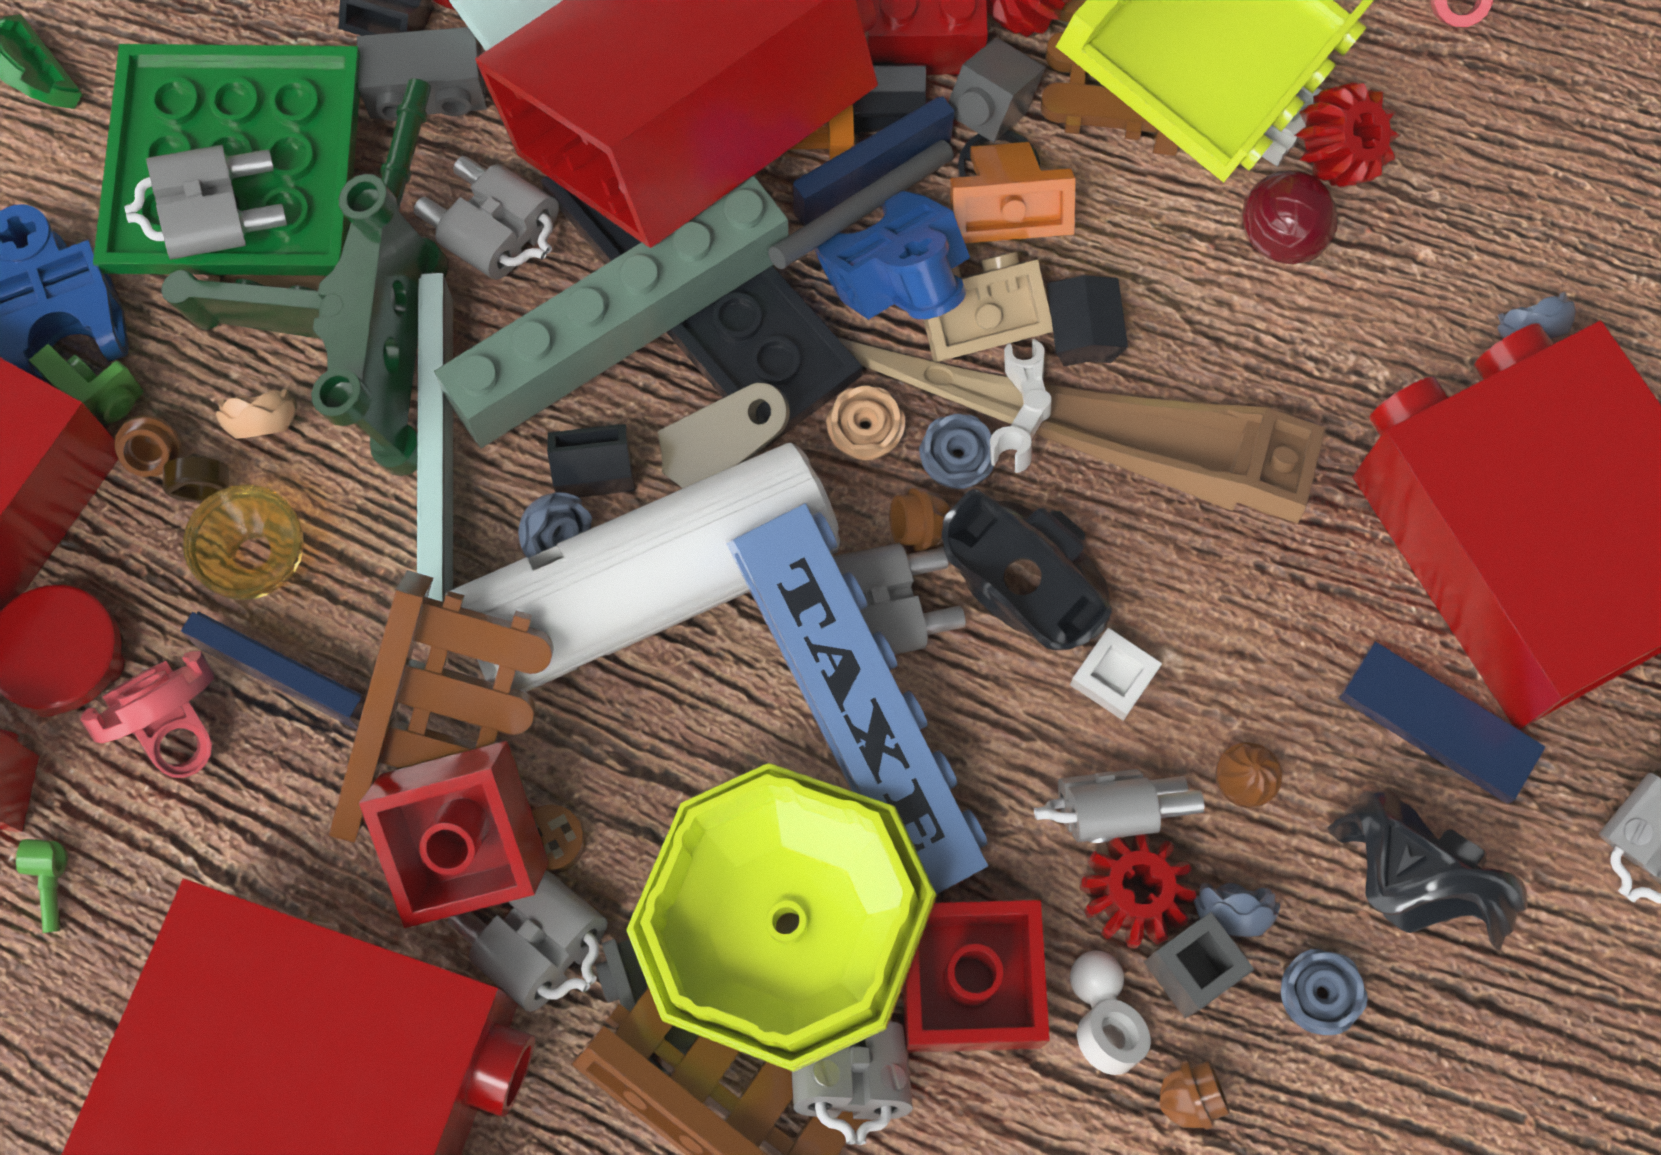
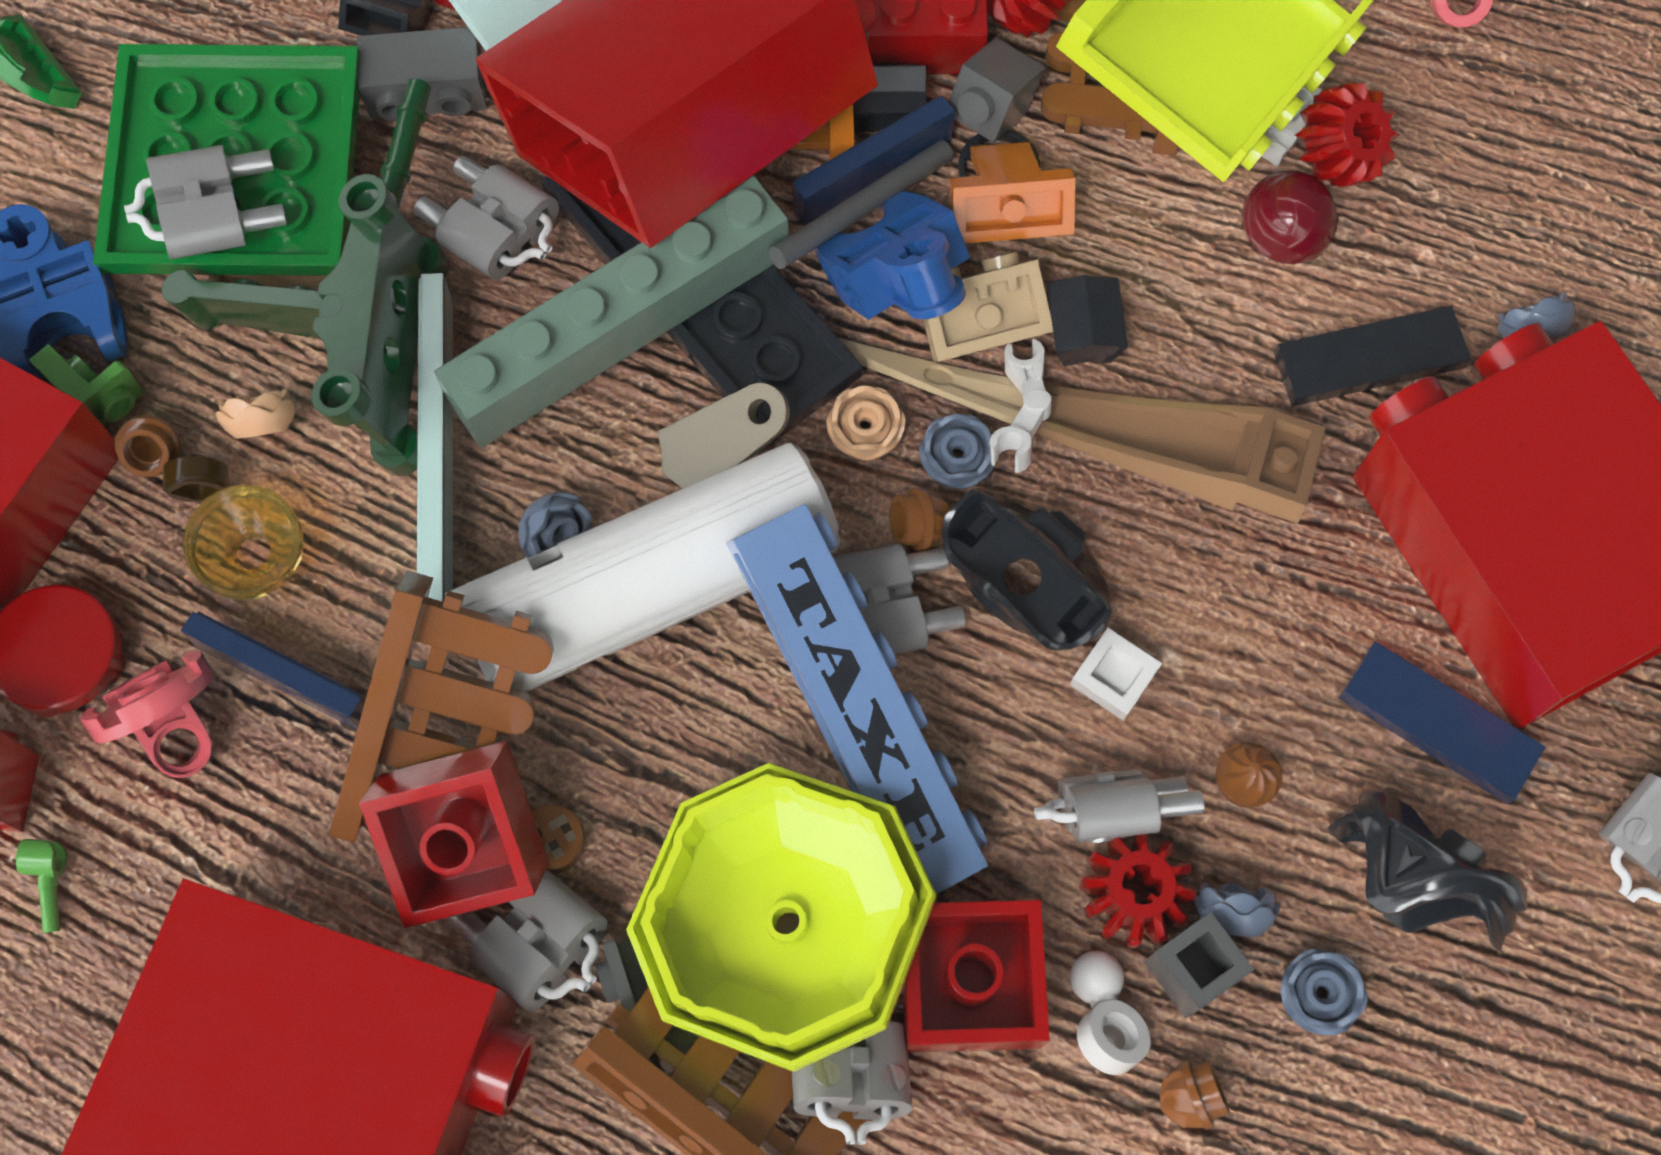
(591, 461): black piece -> none
(1371, 356): none -> black tile

